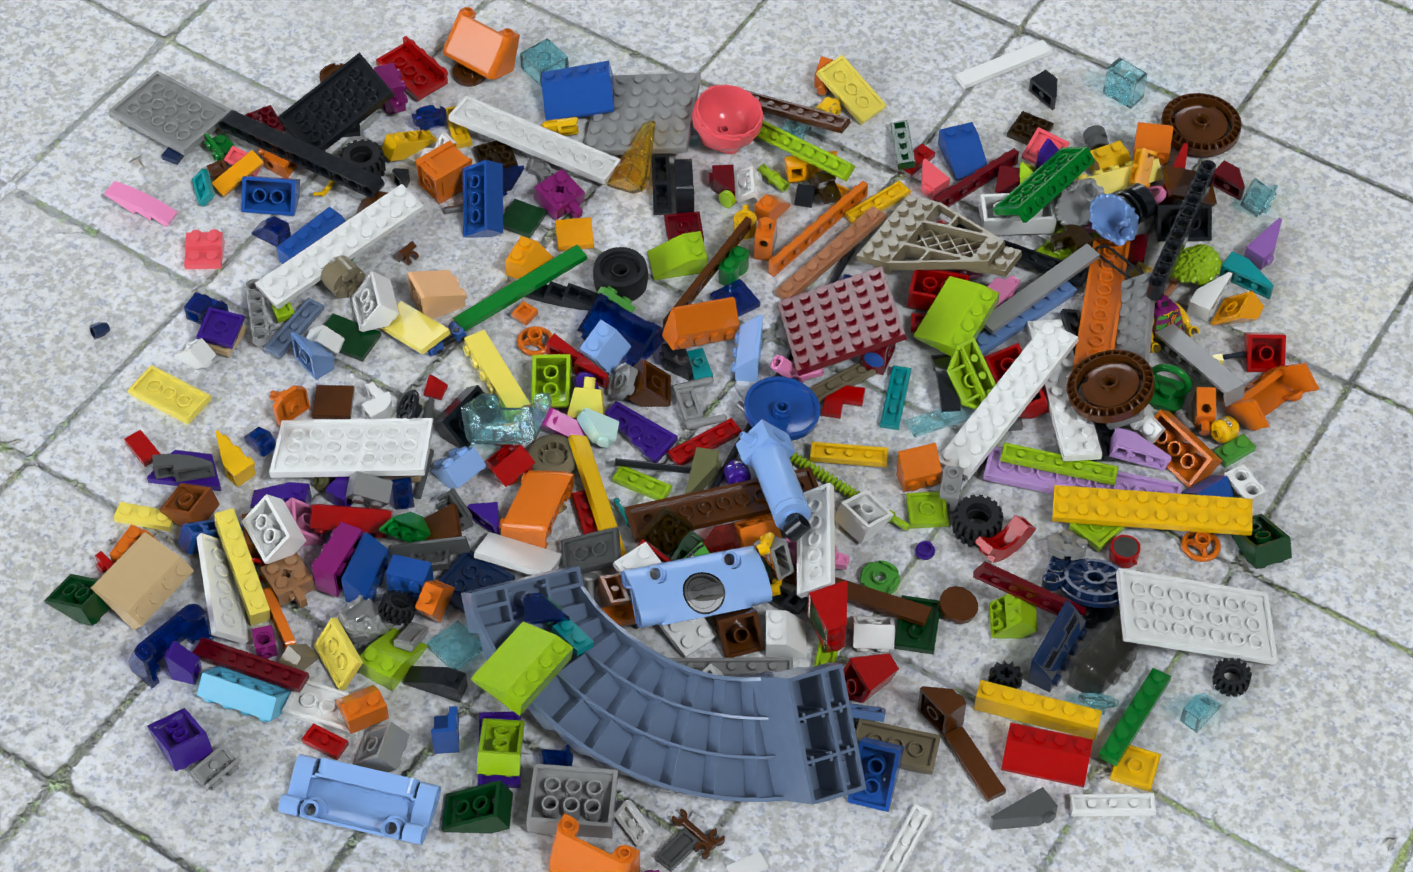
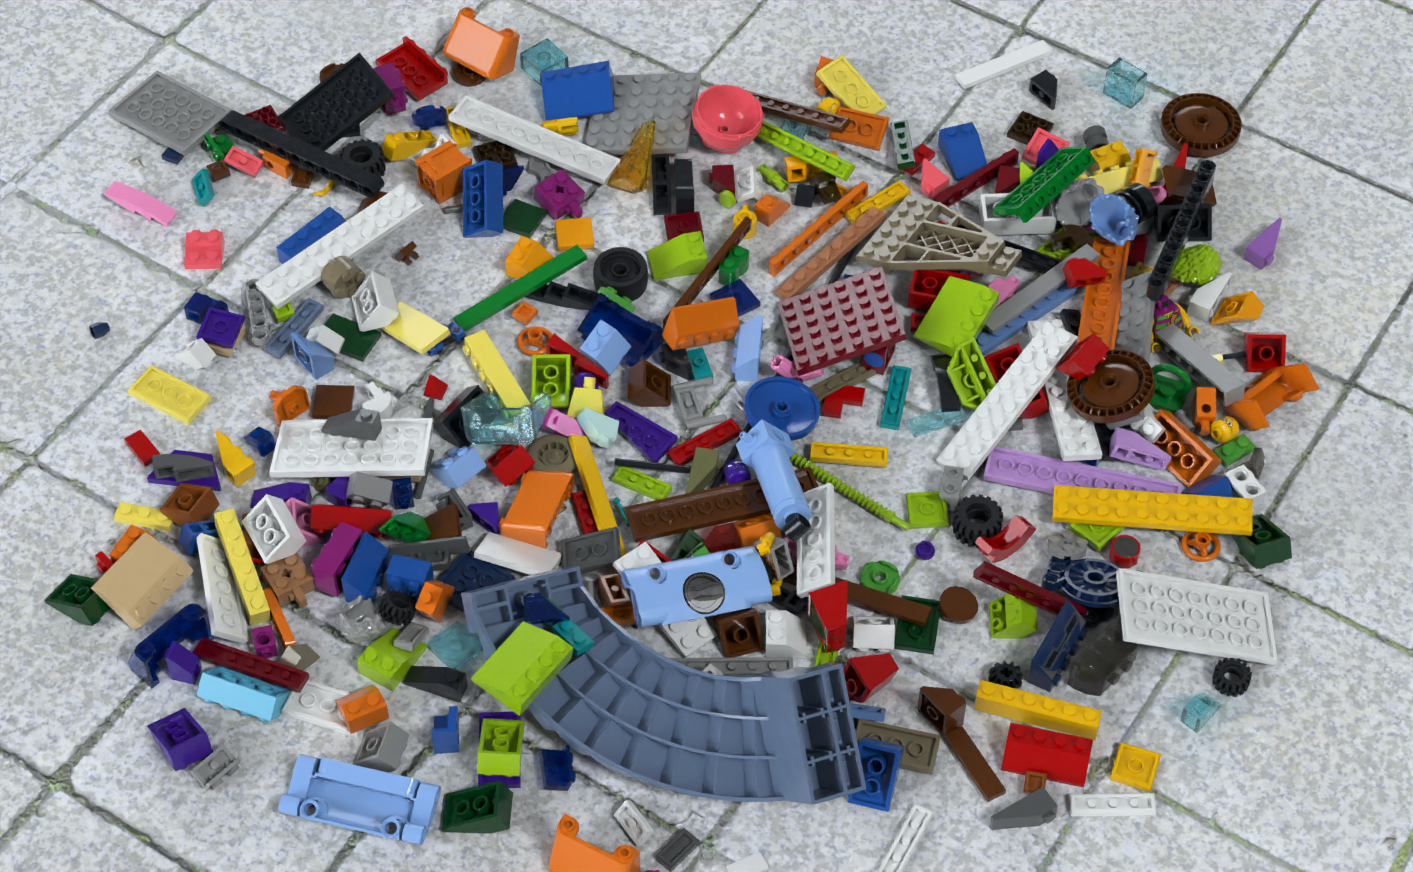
(233, 176): light orange tile -> none
(270, 195): blue slope -> none
(272, 231): clear blue slope -> none
(302, 178): none -> reddish brown plate
(325, 741): red plate -> none
(338, 654): light yellow tile -> none
(355, 424): none -> dark grey slope
(401, 176): black slope -> none
(411, 408): black piece -> none
(436, 292): light nougat slope -> none
(576, 791): light grey slope -> none
(623, 382): light grey plate -> none
(666, 530): dark brown tile -> none
(706, 843): reddish brown bar -> none
(767, 232): orange torso -> none
(862, 516): white slope -> none
(864, 130): none -> orange tile
(919, 467): orange slope -> none
(1034, 781): none -> dark orange tile
(1054, 463): lime tile -> none
(1083, 273): none -> red slope
(1084, 357): none -> red slope
(1098, 701): clear light blue piece -> none
(1106, 246): black piece -> none
(1134, 717): green plate -> none
(1154, 138): orange slope -> none
(1229, 180): dark red slope -> none
(1247, 275): teal slope -> none
(1256, 462): none -> clear smoke tile
(1258, 197): clear light blue bracket -> none

